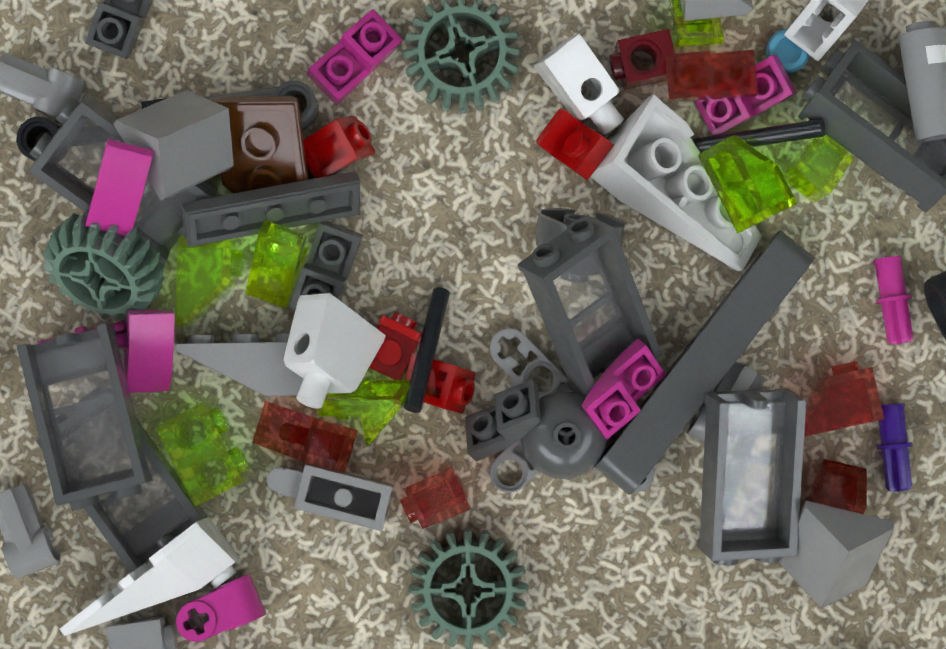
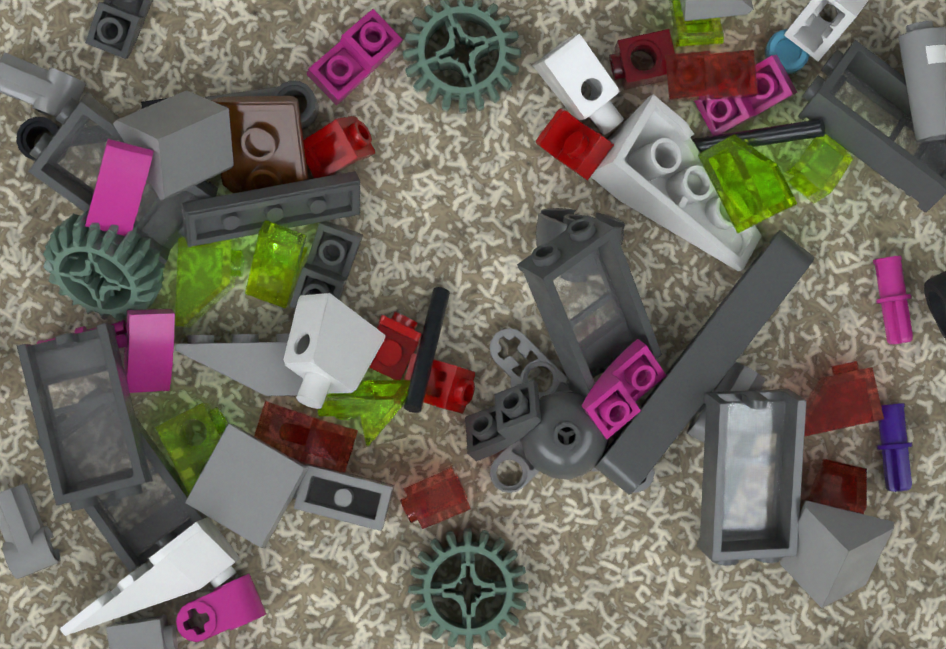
(246, 485): none -> light grey tile

